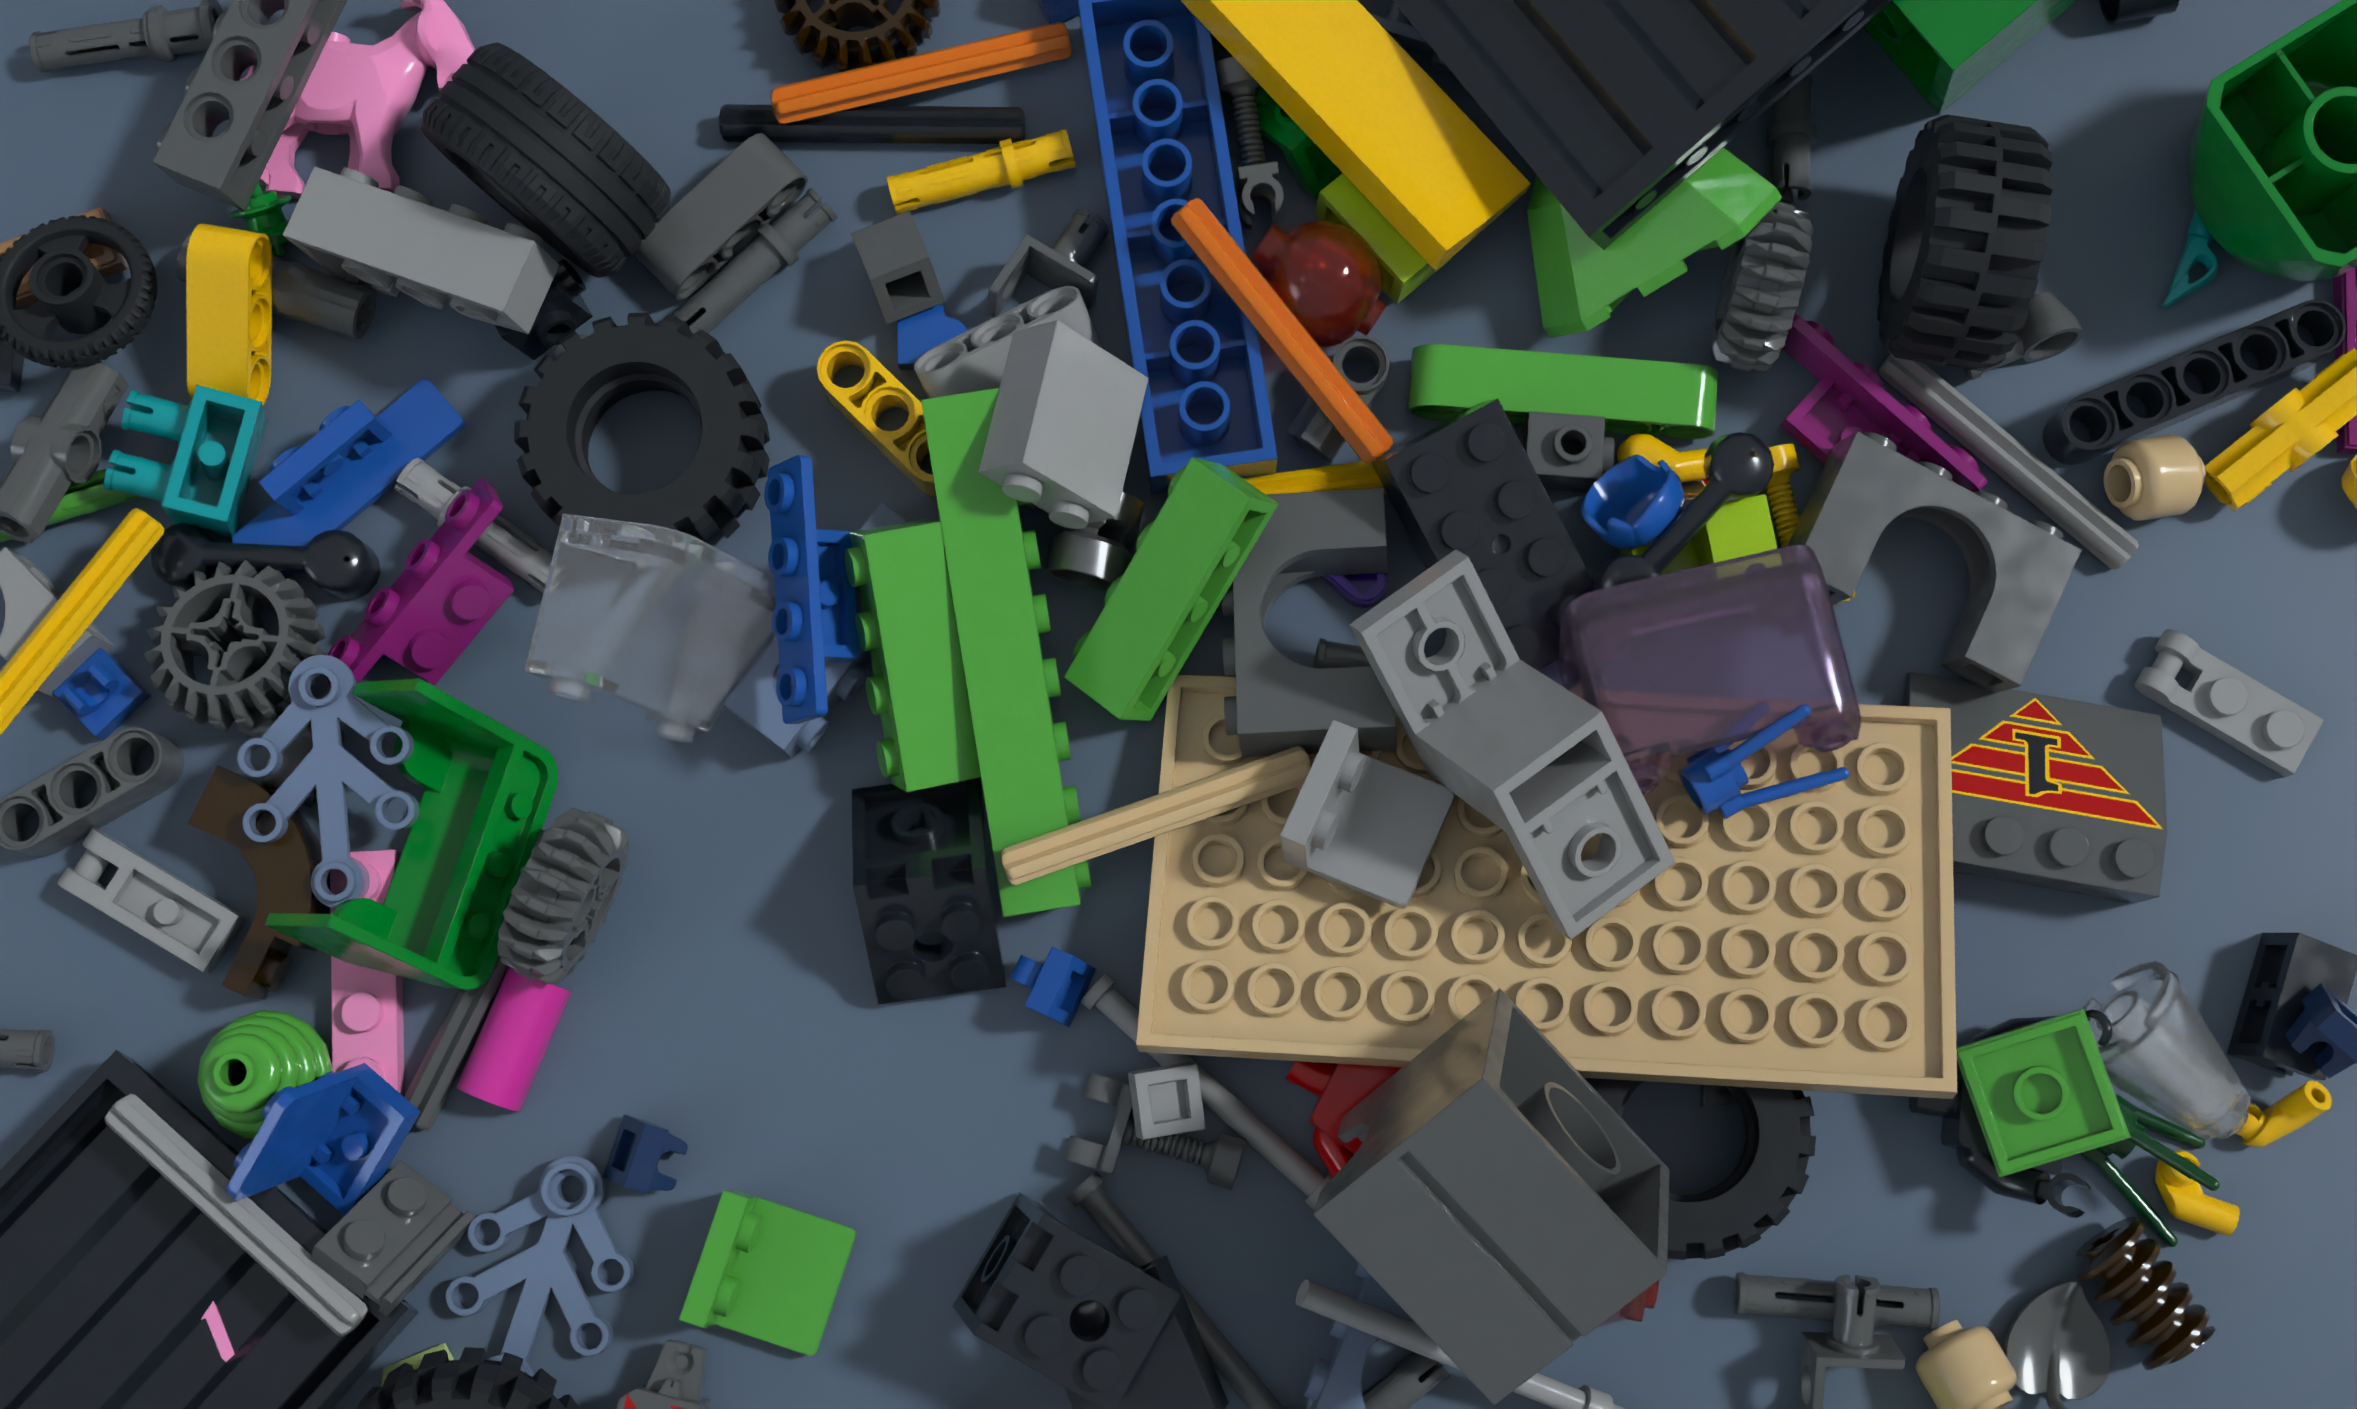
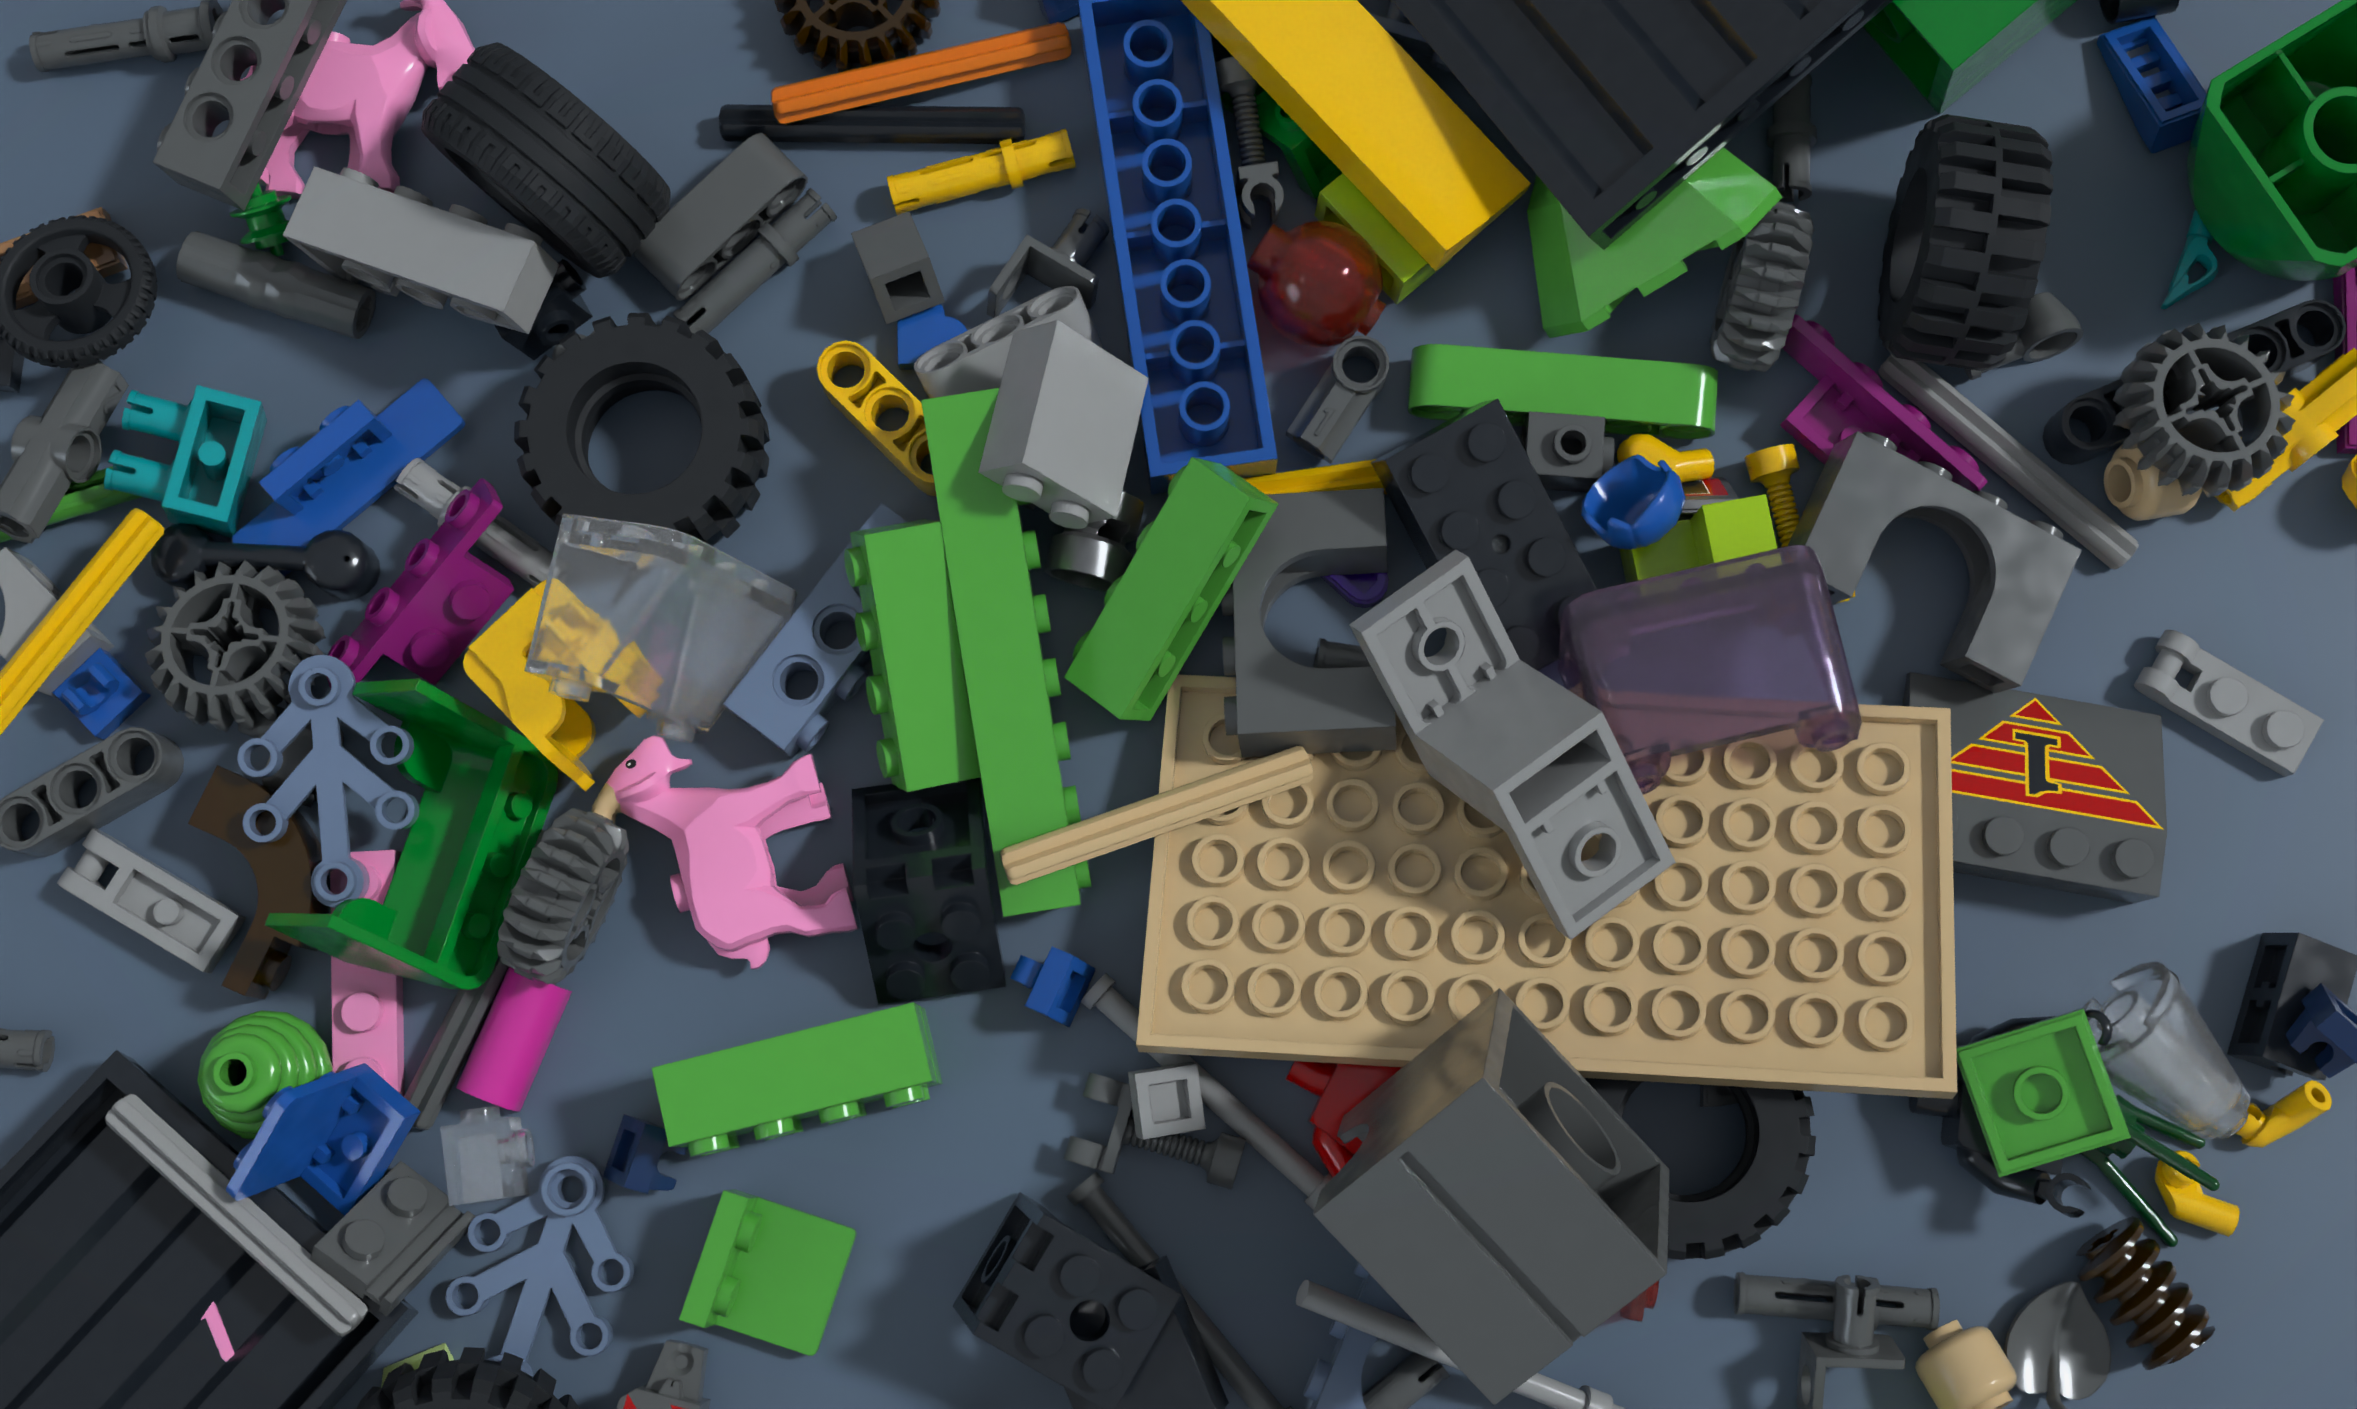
(229, 311): yellow beam -> none
(486, 1157): none -> clear brick
(549, 722): none -> yellow animal
(724, 850): none -> bright pink animal
(797, 1076): none -> bright green piece
(811, 592): blue bracket -> none
(1282, 330): orange axle -> none
(1364, 821): light grey bracket -> none
(1716, 773): blue plant -> none
(1734, 467): black piece -> none
(2162, 120): none -> blue slope
(2203, 446): none -> dark grey gear

